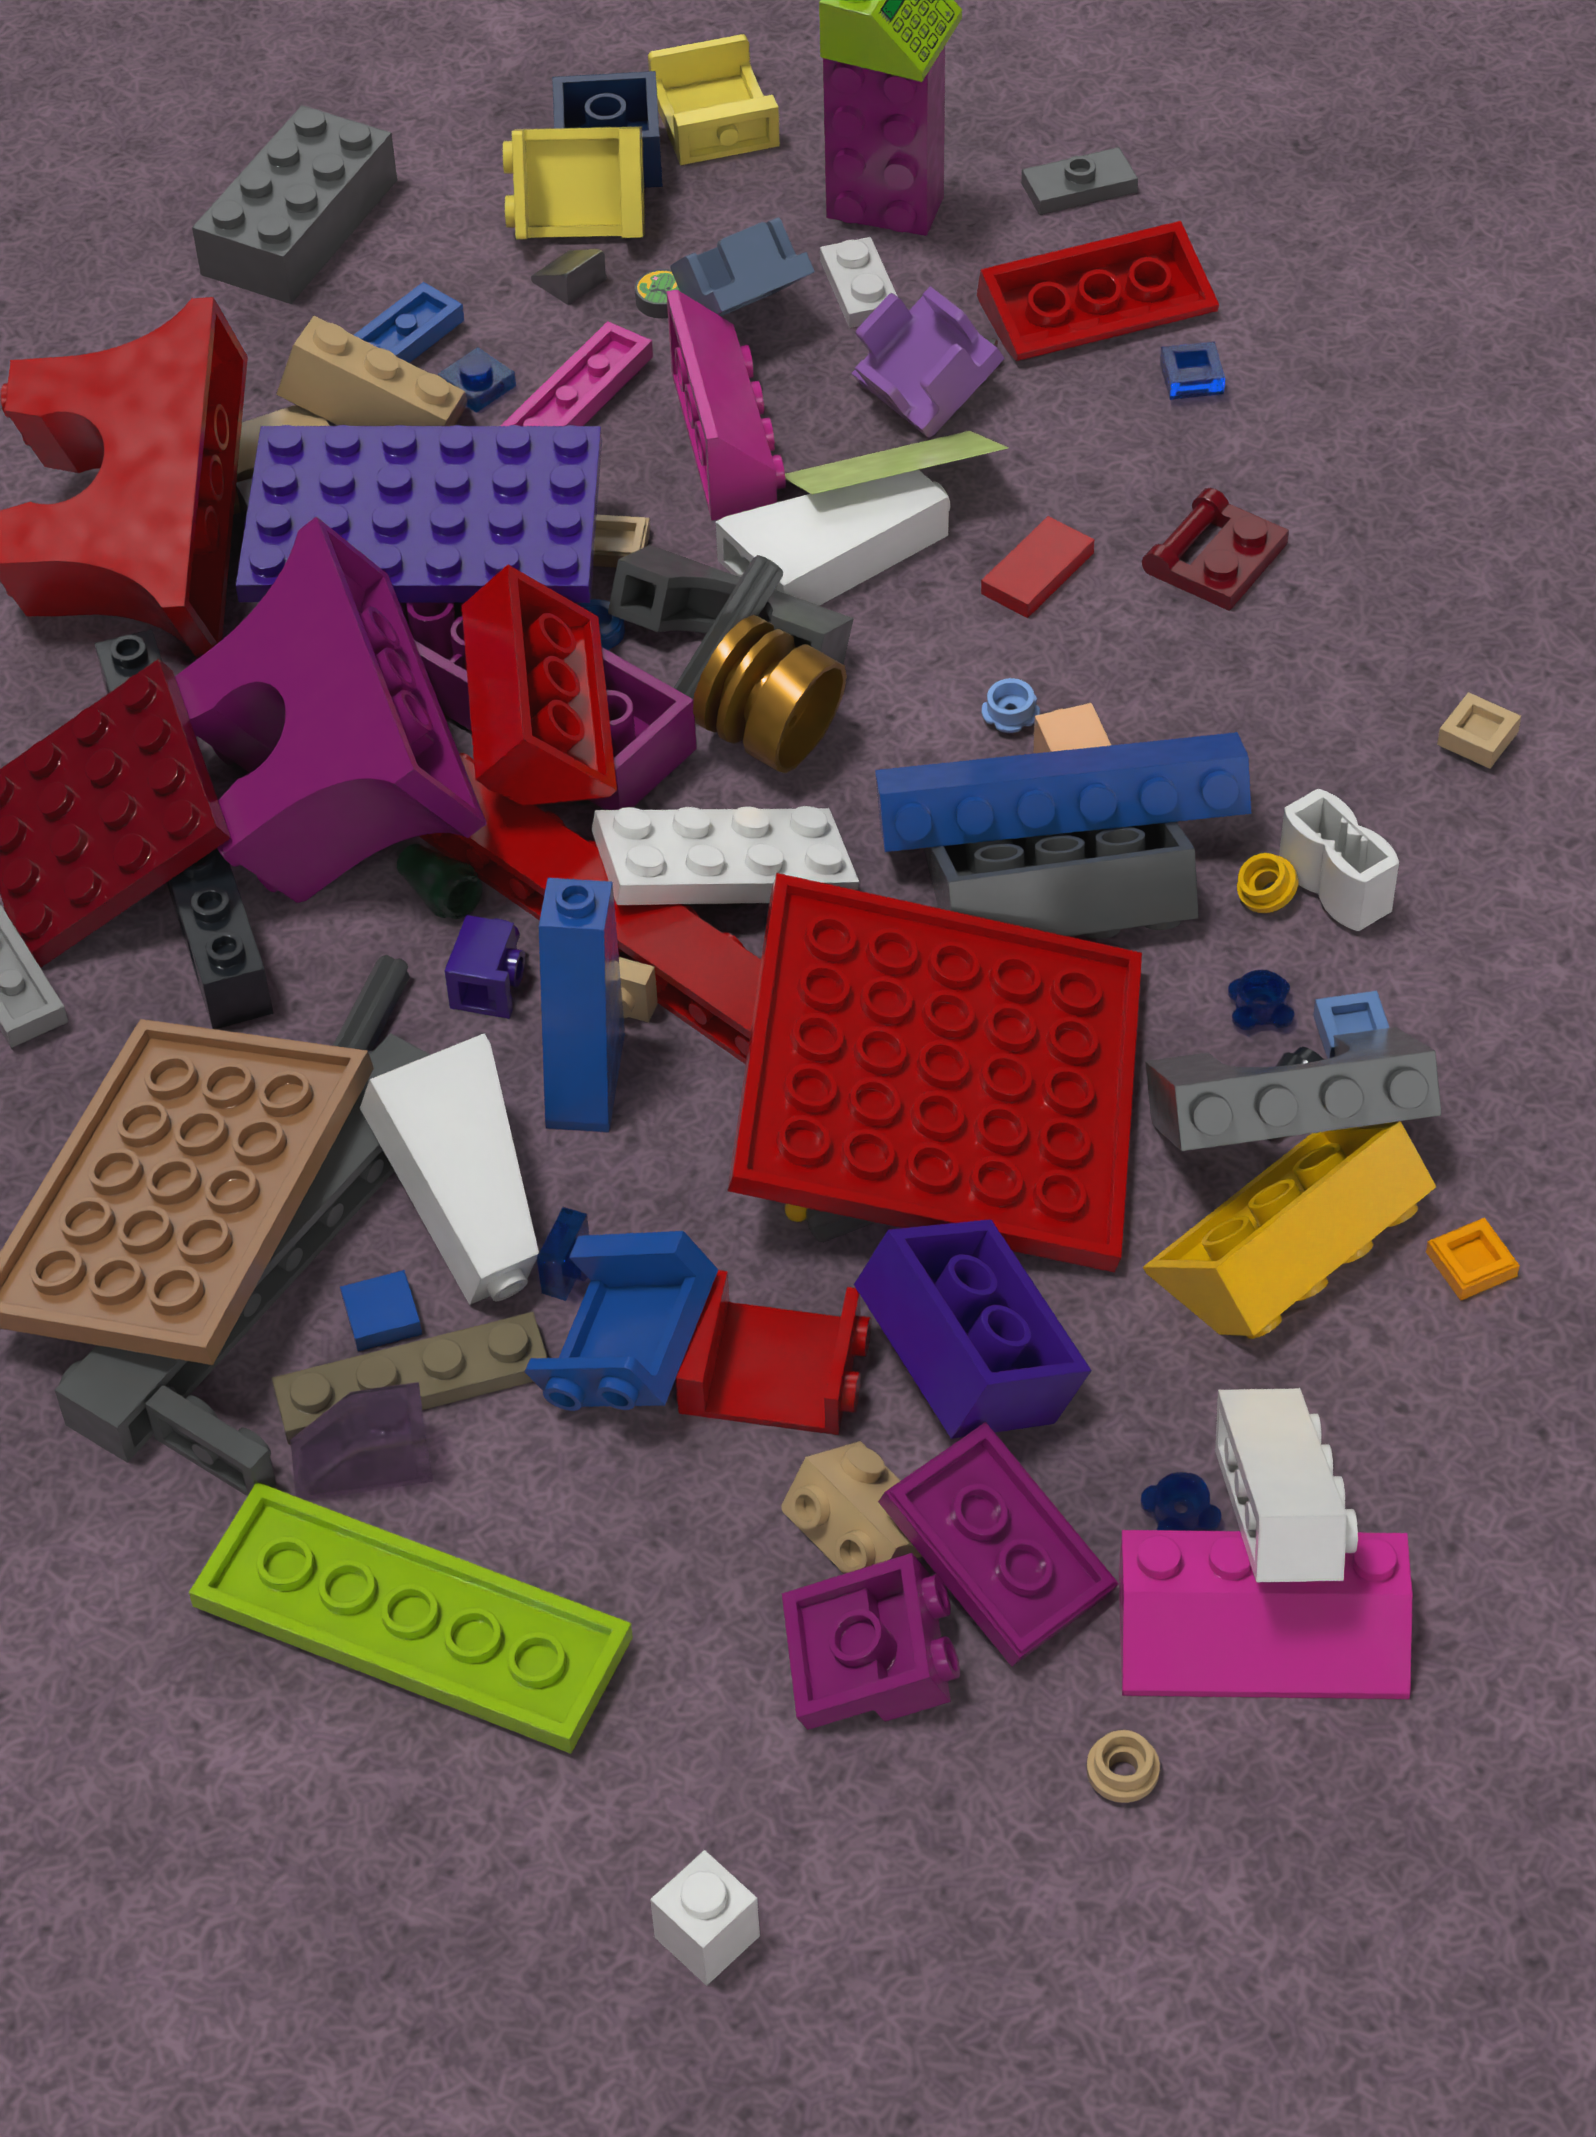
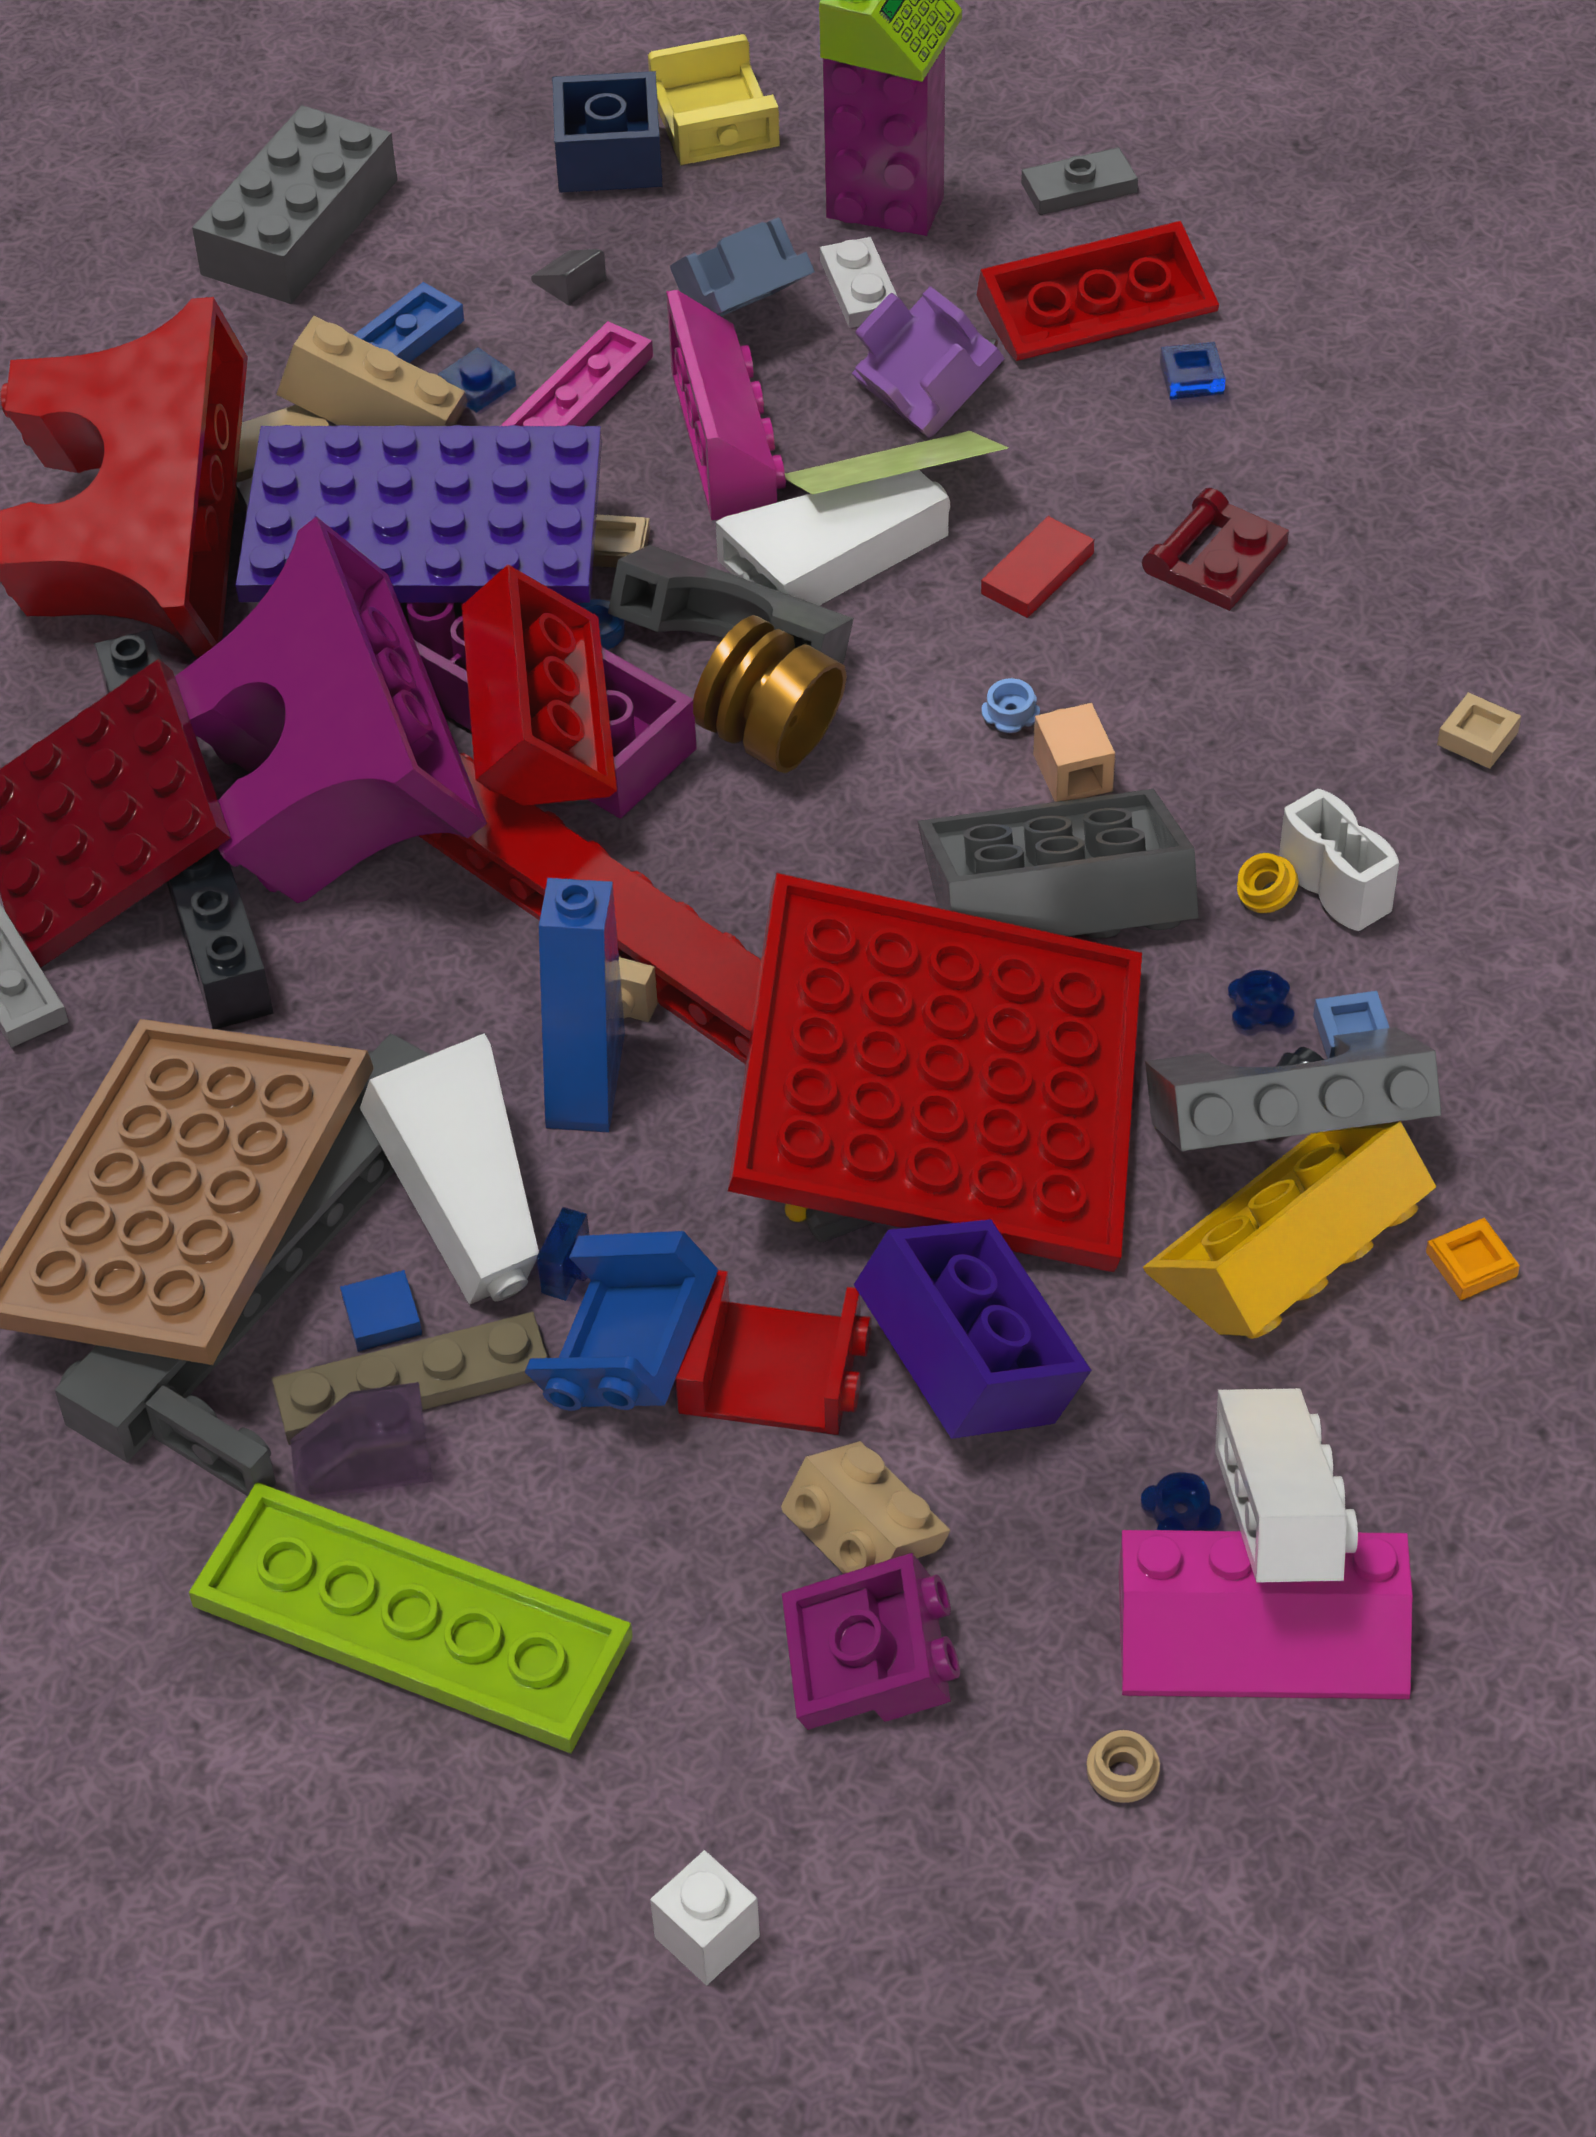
(374, 1004): dark grey axle -> none
(441, 881): clear green cone -> none
(484, 967): dark purple brick -> none
(575, 182): light yellow panel -> none
(651, 292): tile -> none
(717, 853): white plate -> none
(745, 600): dark grey axle -> none
(998, 1543): magenta tile -> none
(1063, 791): blue brick -> none

